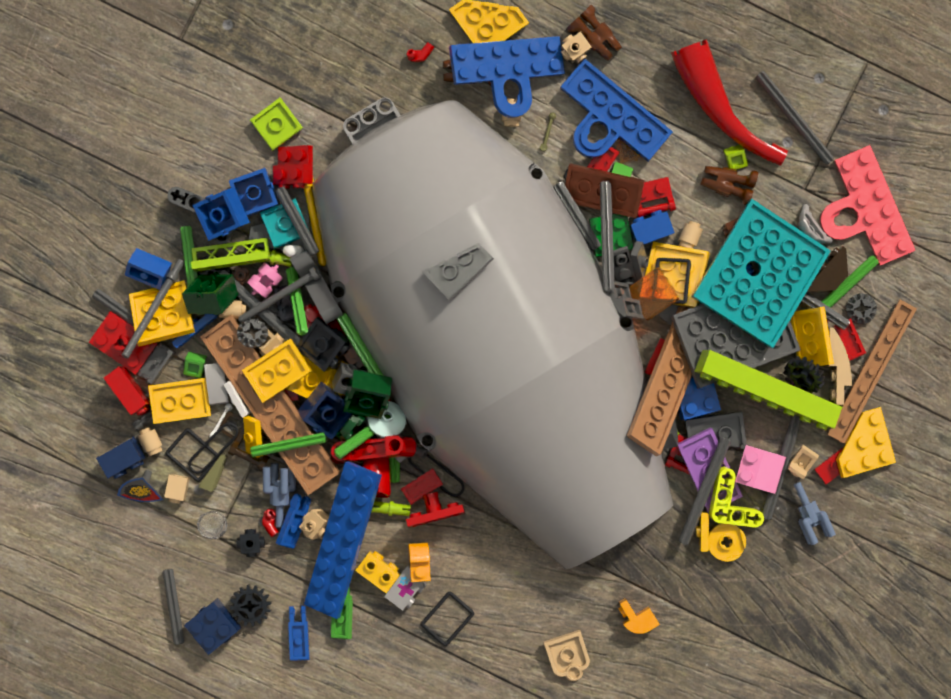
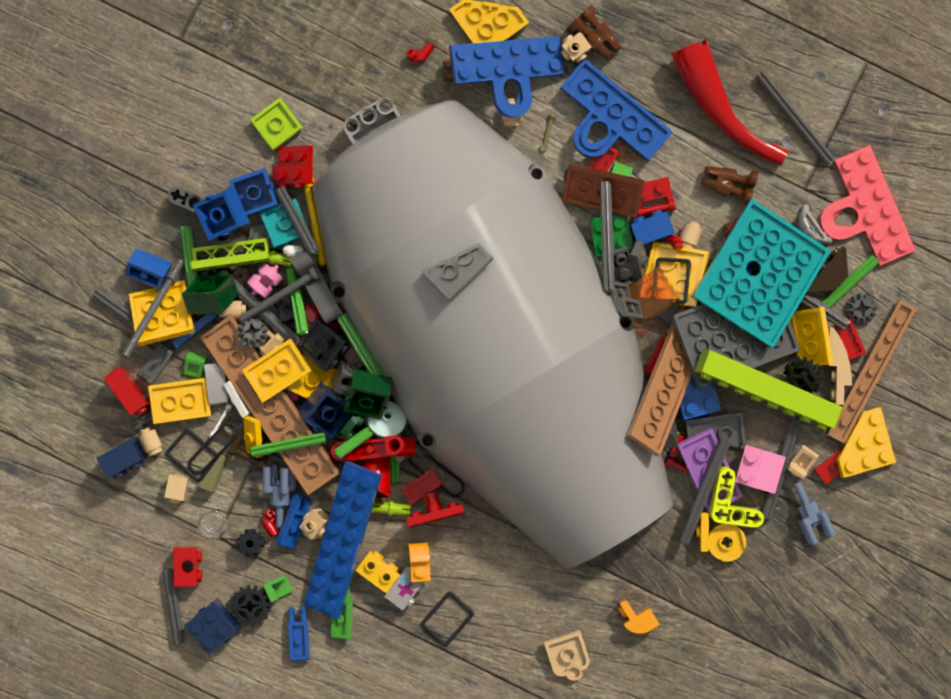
(113, 338): red plate -> none
(139, 489): shield -> none
(182, 577): none -> red brick
(278, 587): none -> bright green panel
(577, 216): dark grey axle -> none
(675, 241): none -> red arm
(735, 157): lime slope -> none

